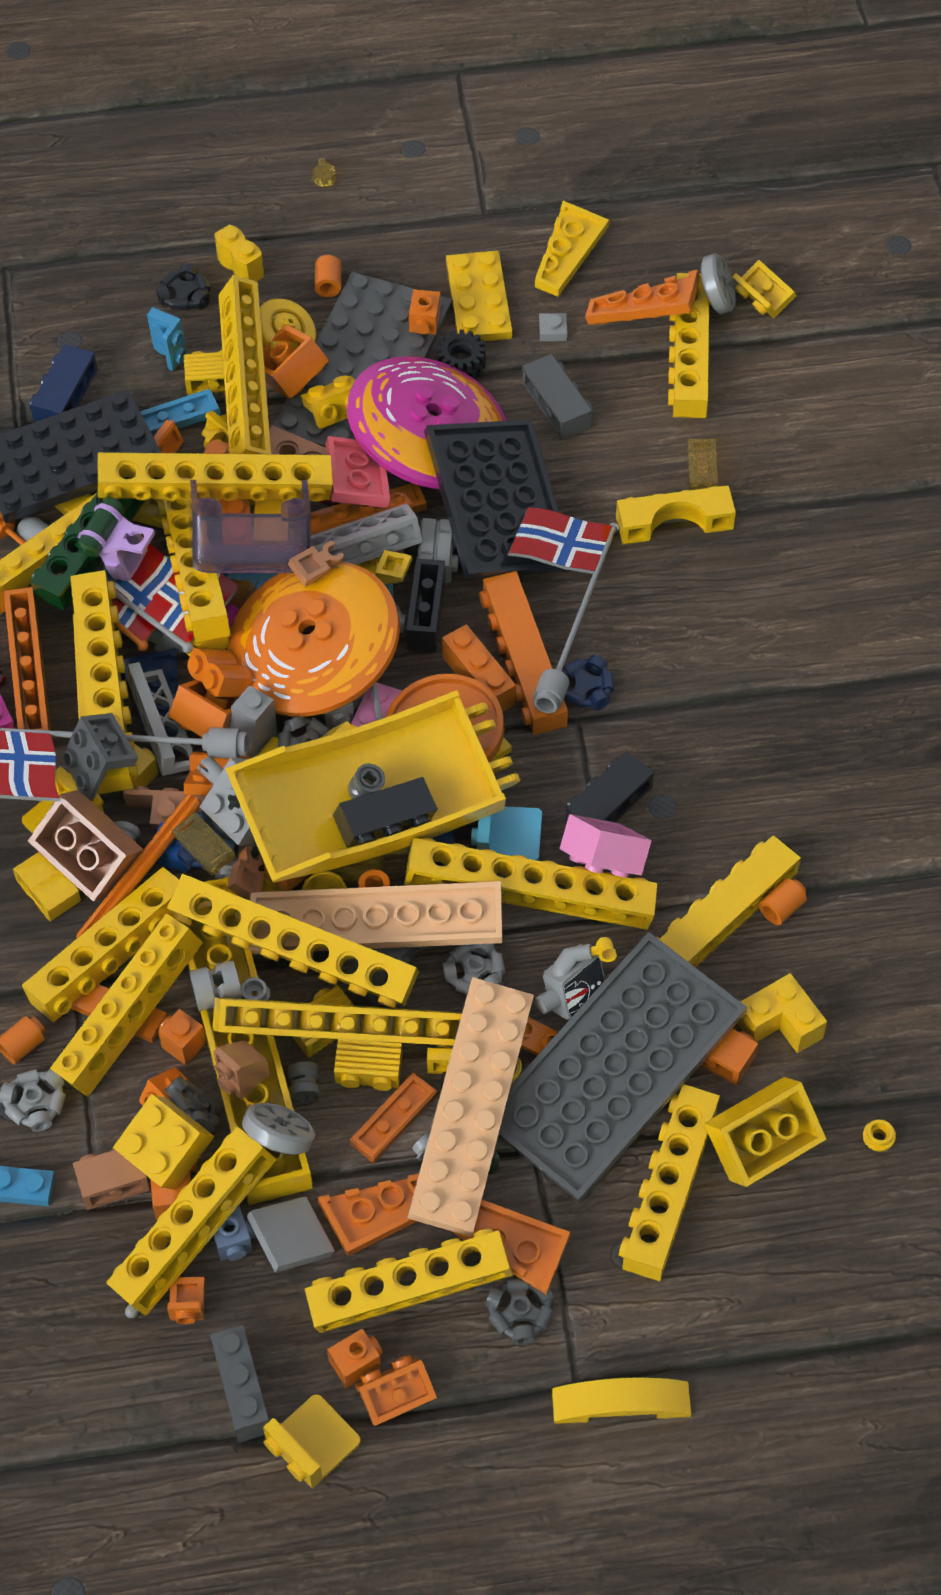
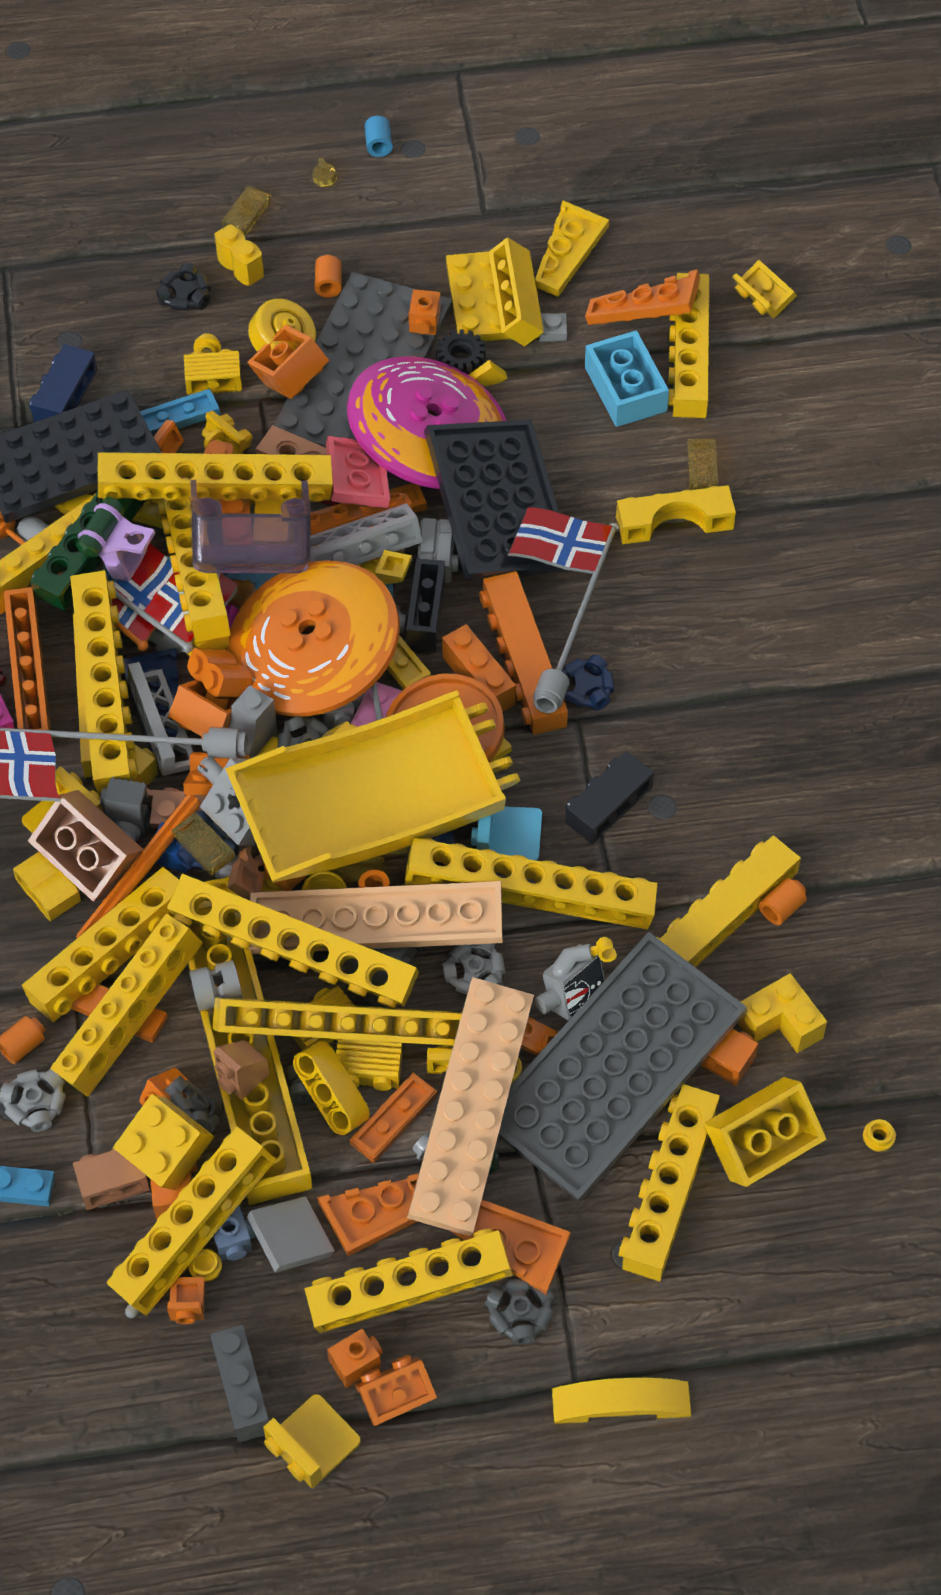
(95, 748): dark grey bracket -> none
(127, 803): none -> dark grey brick
(167, 337): dark azure bracket -> none
(182, 1036): orange brick -> none
(206, 1265): none -> yellow plate
(209, 341): none -> yellow plate
(244, 367): yellow brick -> none
(247, 209): none -> clear yellow plate
(255, 985): light grey plate -> none
(278, 1128): light grey wheel -> none
(313, 565): nougat plate -> none
(329, 401): yellow bracket -> none
(331, 1088): none -> yellow beam
(360, 782): dark grey wheel -> none
(378, 136): none -> dark azure brick
(385, 812): black brick -> none
(406, 666): none -> yellow plate
(489, 374): none -> yellow tile
(516, 292): none -> yellow brick
(557, 396): dark grey brick -> none
(605, 846): bright pink brick -> none
(626, 378): none -> medium azure brick
(718, 283): light grey wheel -> none

